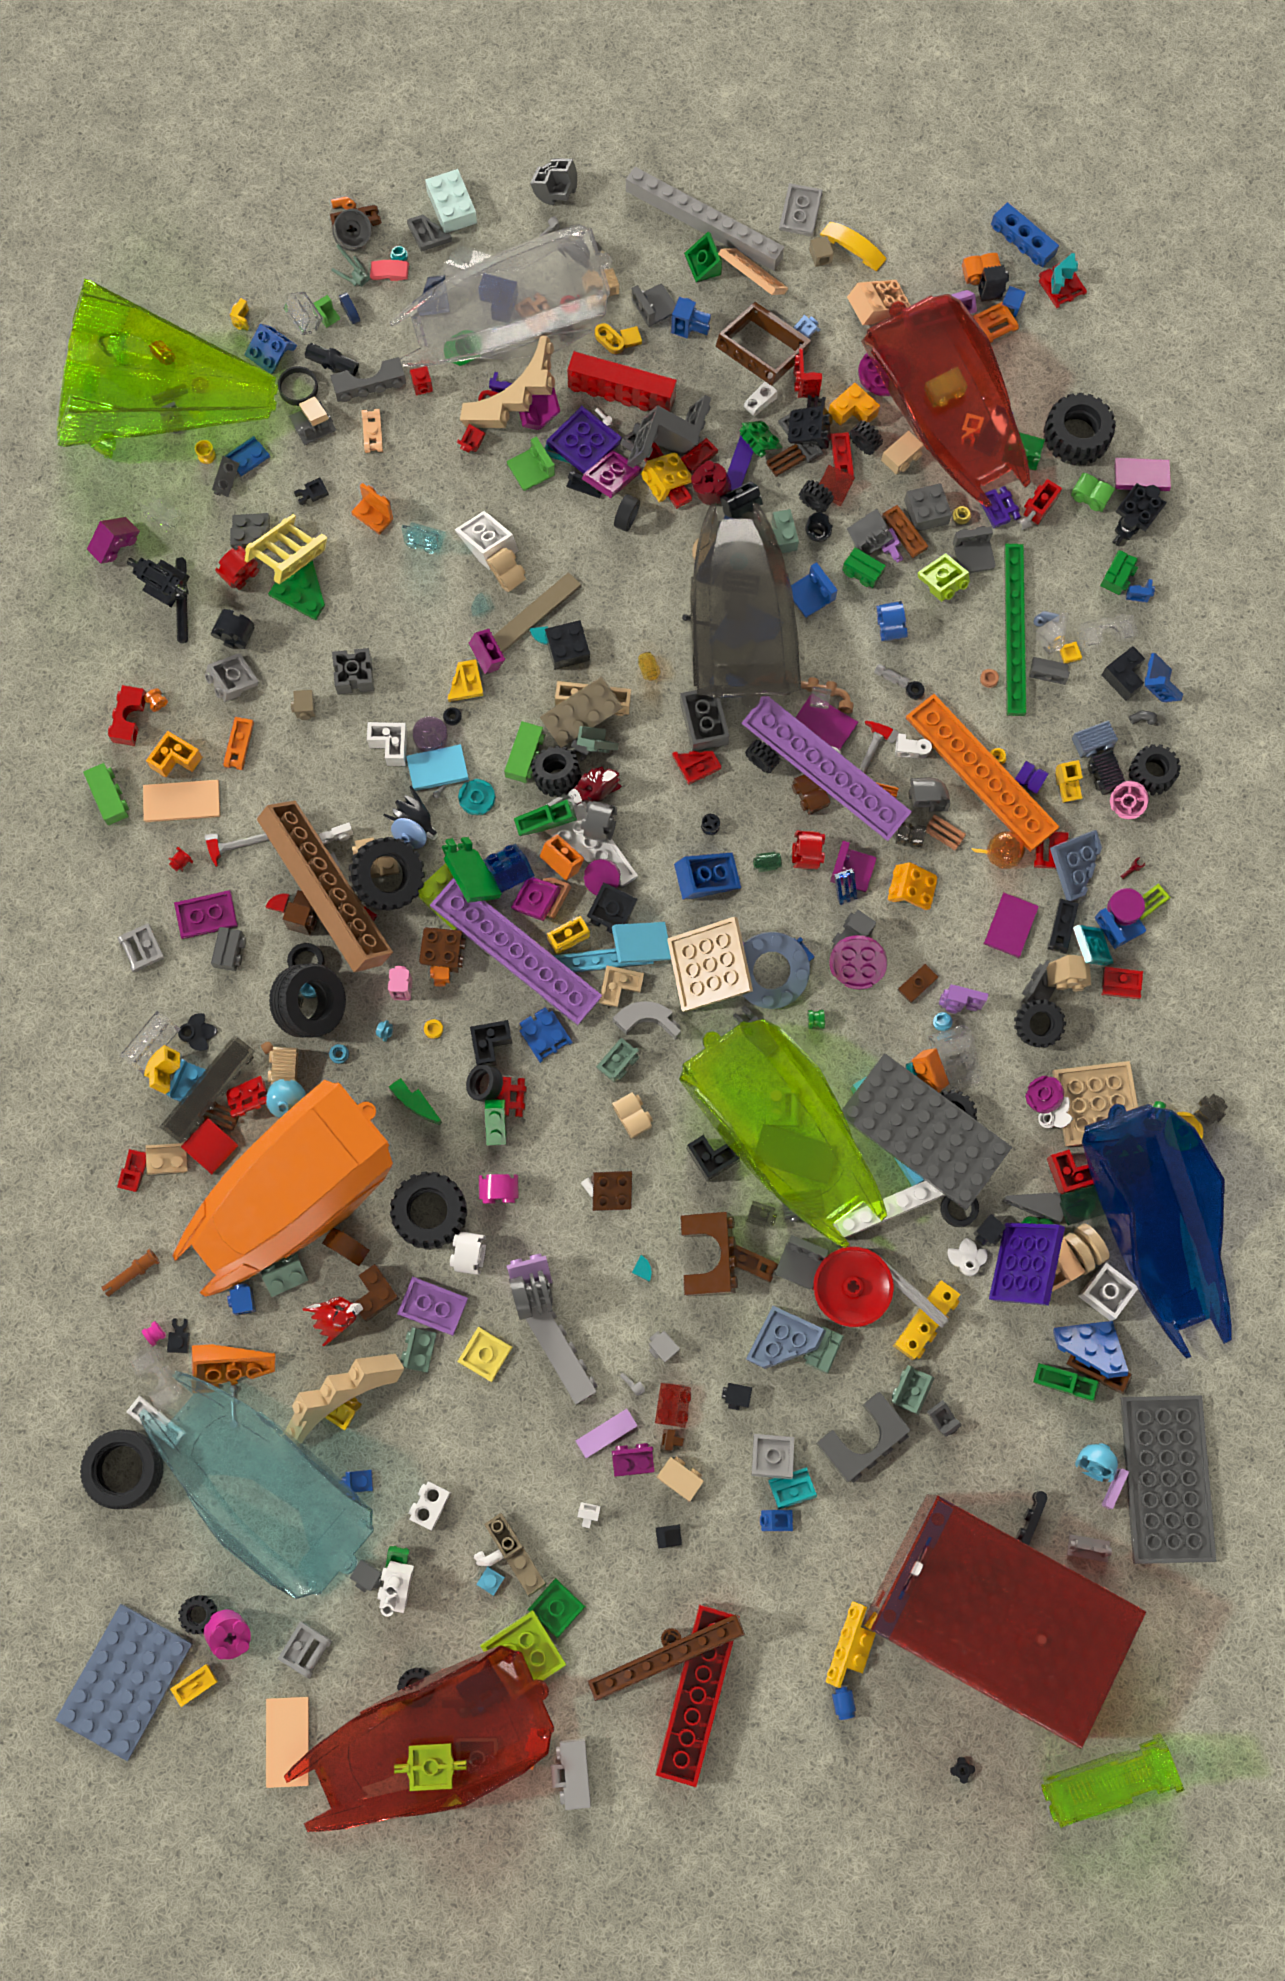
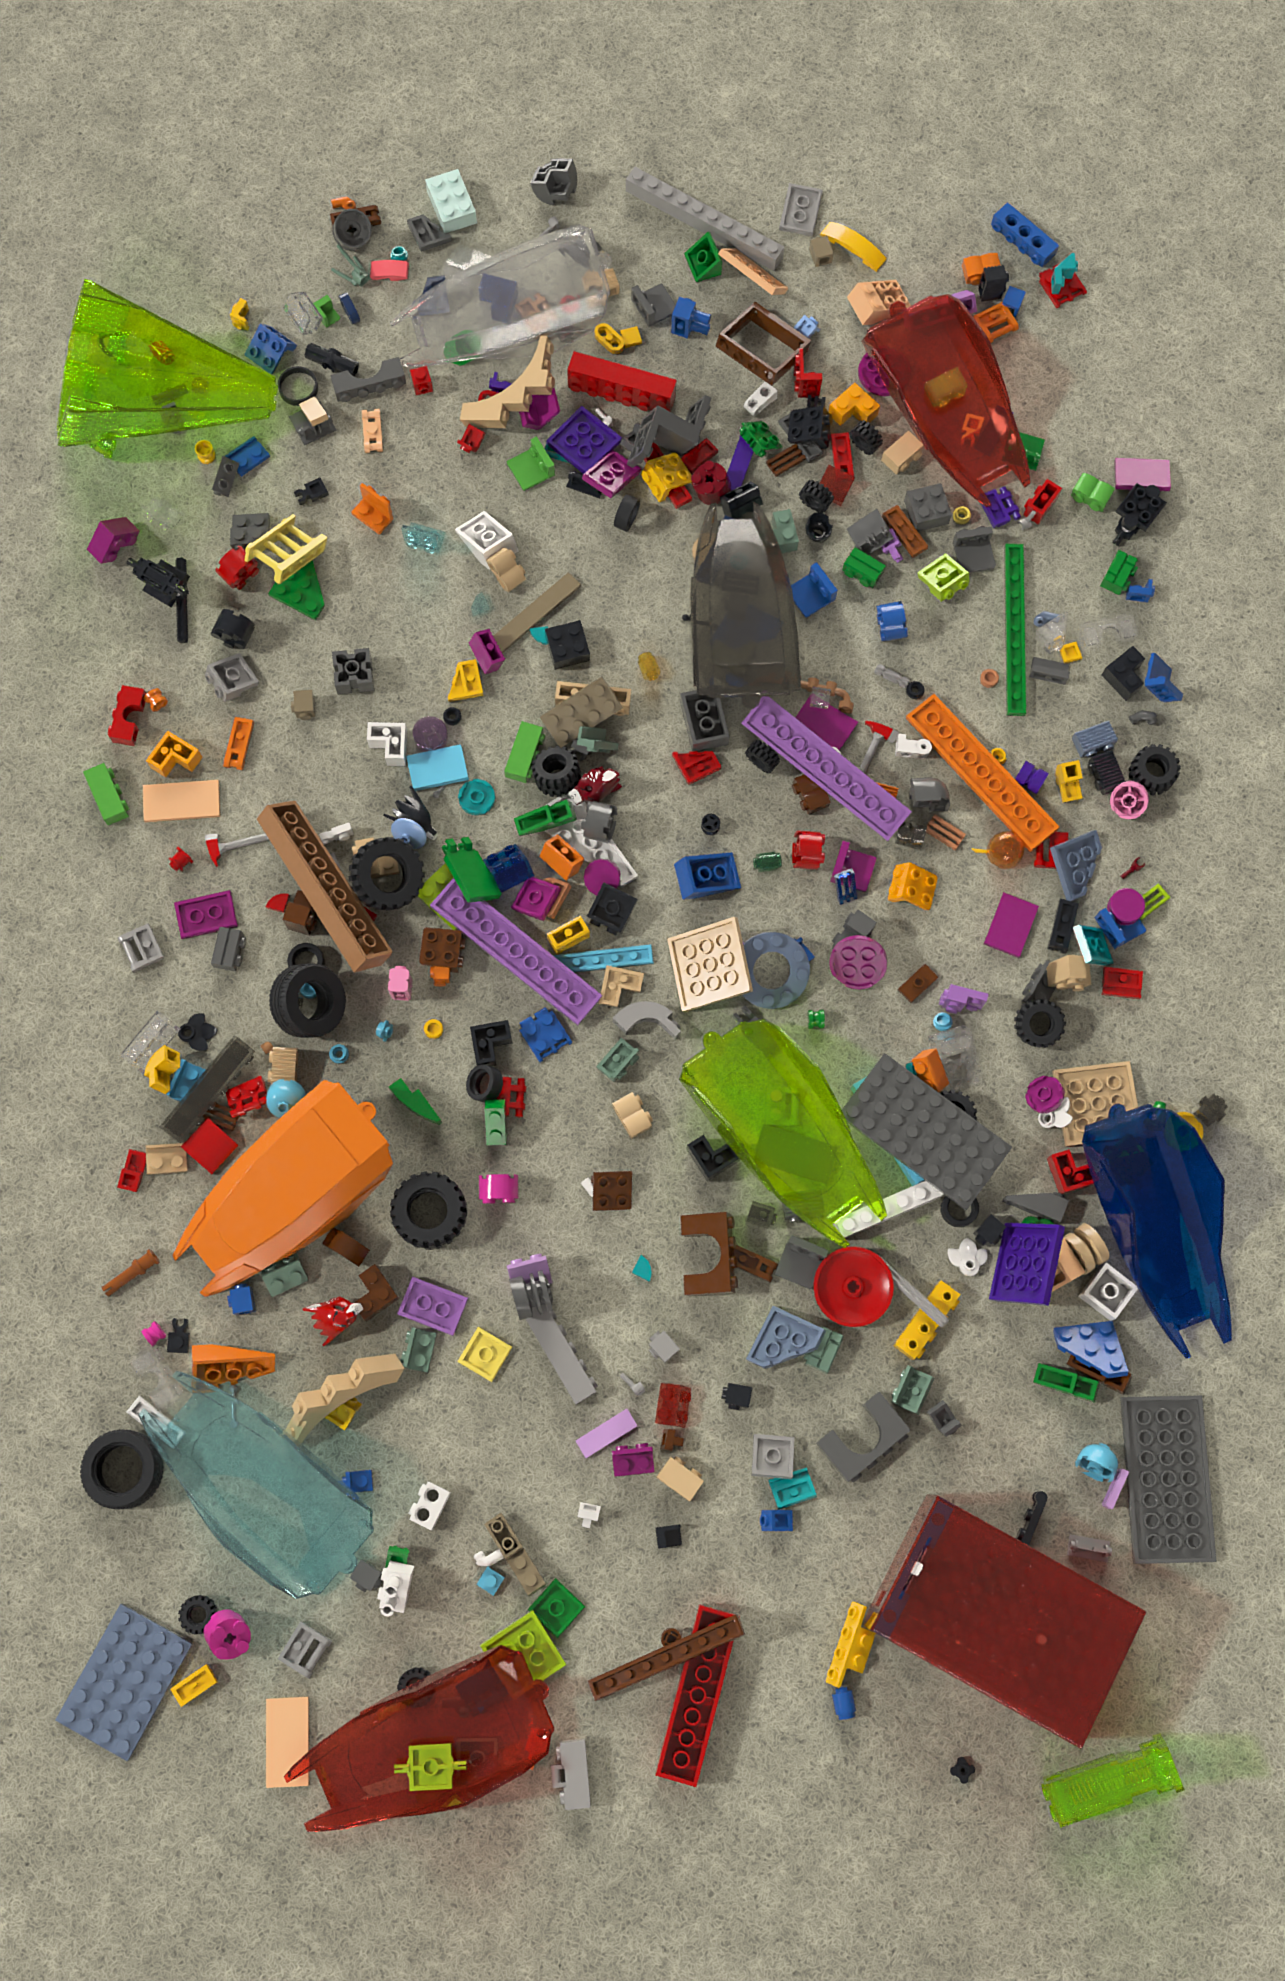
(468, 1253): white brick -> none
(641, 942): medium azure tile -> none
(1074, 448): black tyre -> none
(1081, 1205): clear green windscreen -> none

